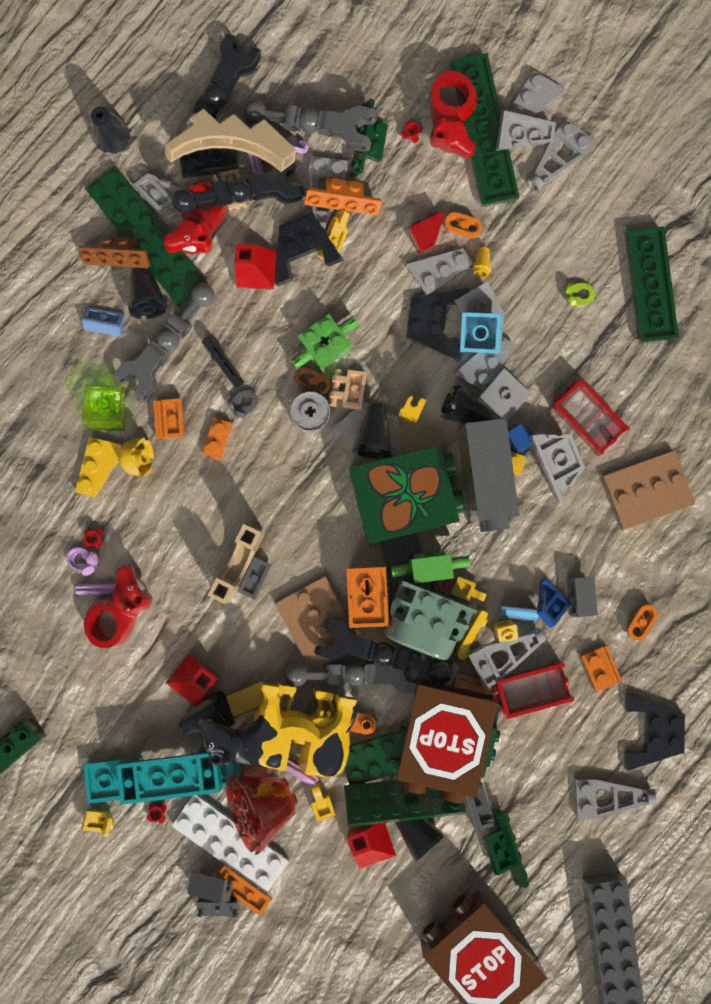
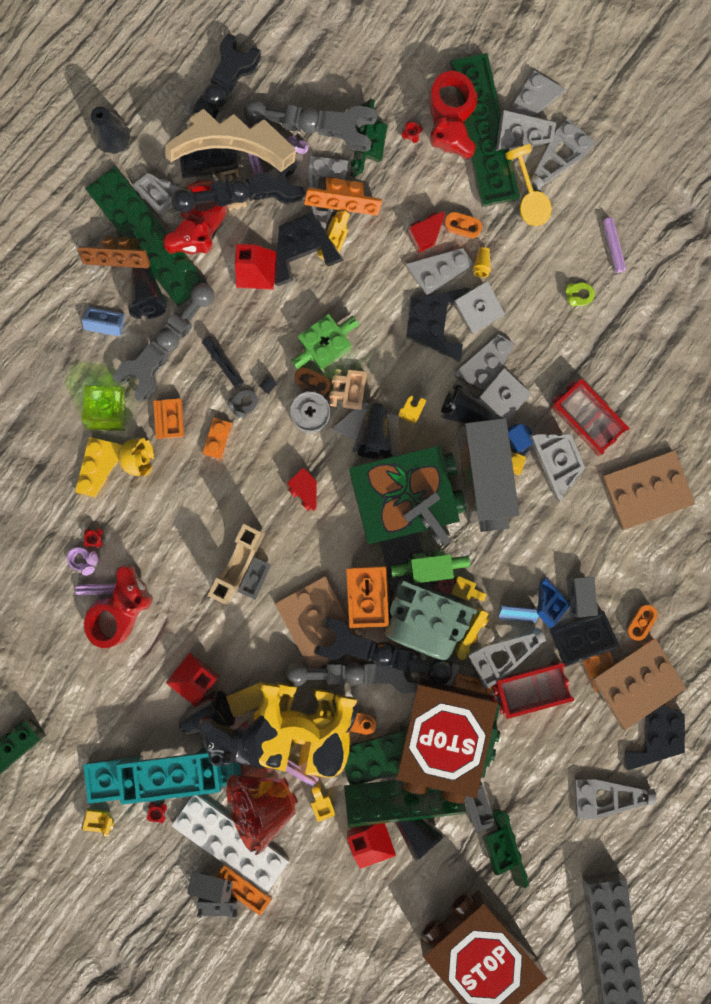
(267, 385): none -> black axle
(306, 488): none -> red slope
(428, 519): none -> dark grey bracket
(481, 332): medium azure brick -> none
(505, 630): yellow bracket -> none
(535, 206): none -> yellow piece
(584, 639): none -> black tile
(614, 244): none -> lavender axle
(638, 683): none -> medium nougat plate
(651, 285): dark green plate -> none

